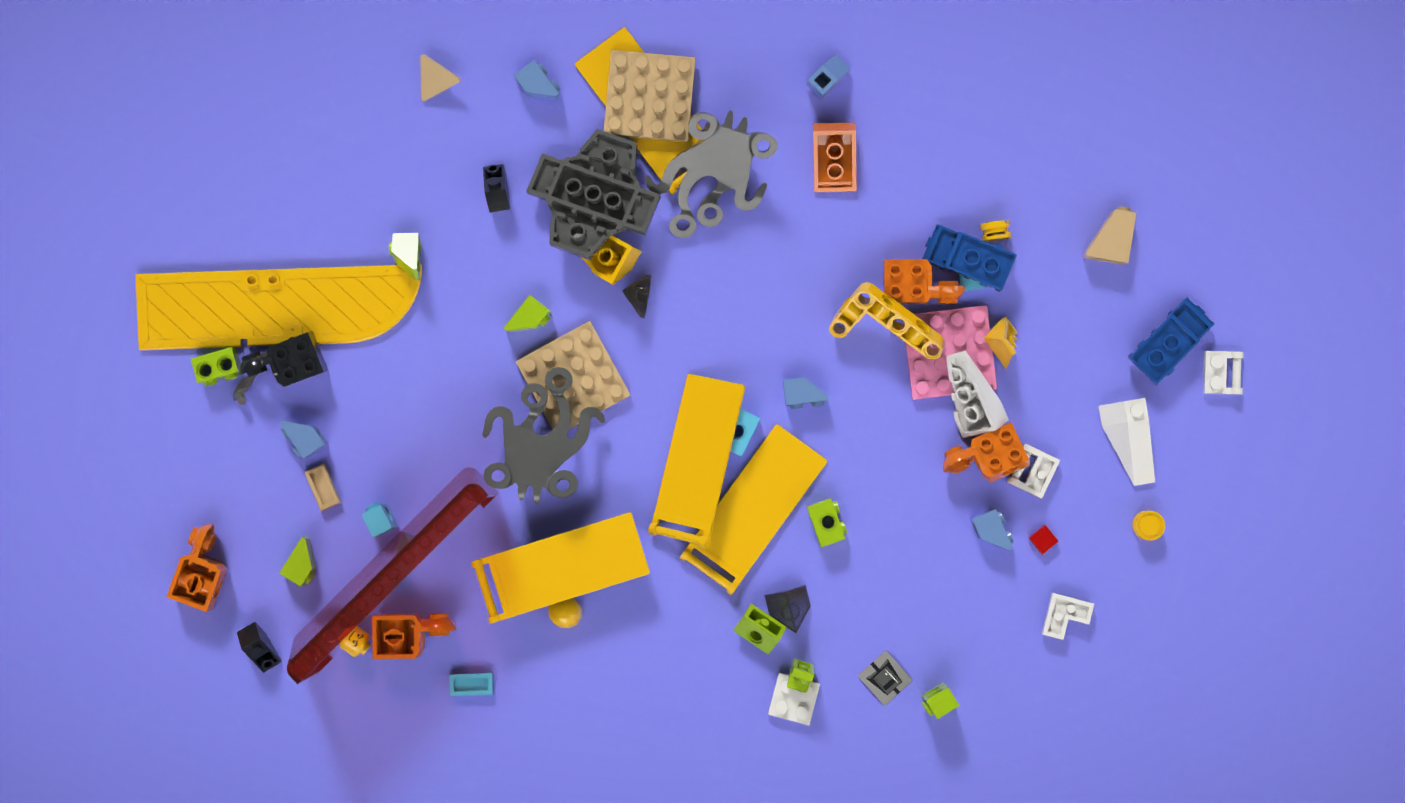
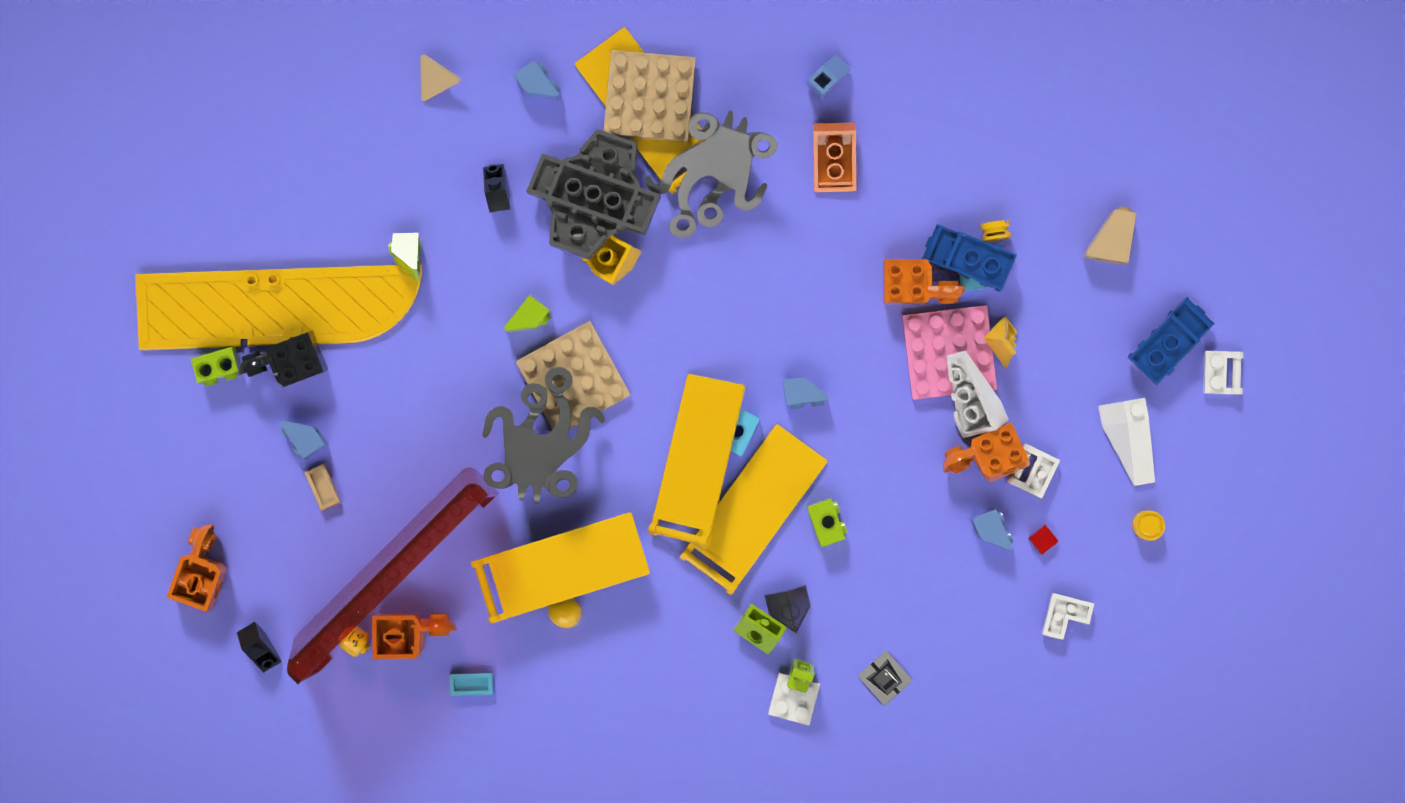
(242, 388): flat silver bar -> none
(300, 564): lime slope -> none
(379, 519): medium azure brick -> none
(638, 295): clear smoke slope -> none
(885, 311): yellow beam -> none
(939, 701): lime brick -> none

